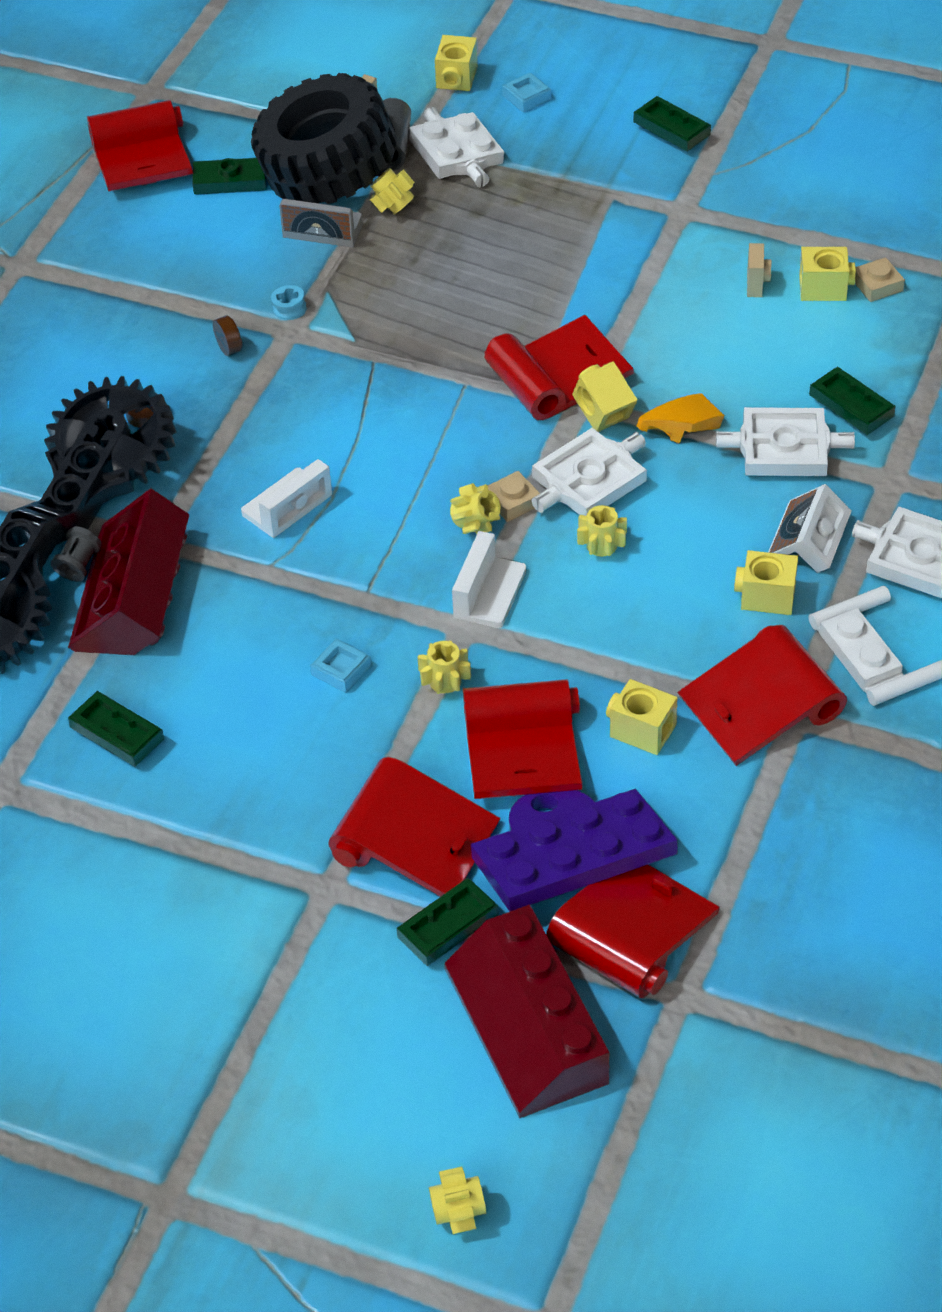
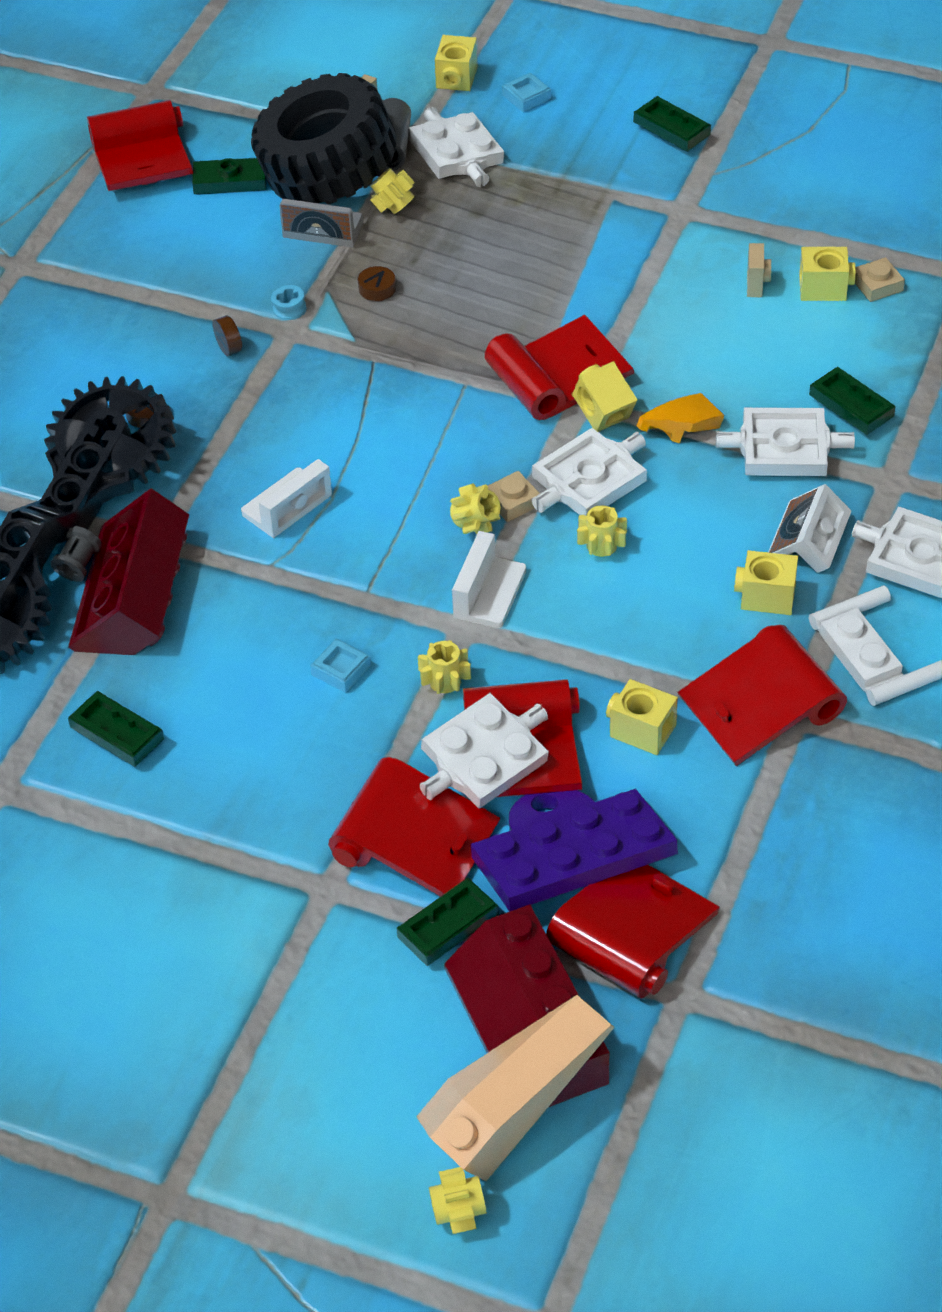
(376, 283): none -> reddish brown tile
(484, 750): none -> white plate
(501, 1095): none -> light nougat wedge

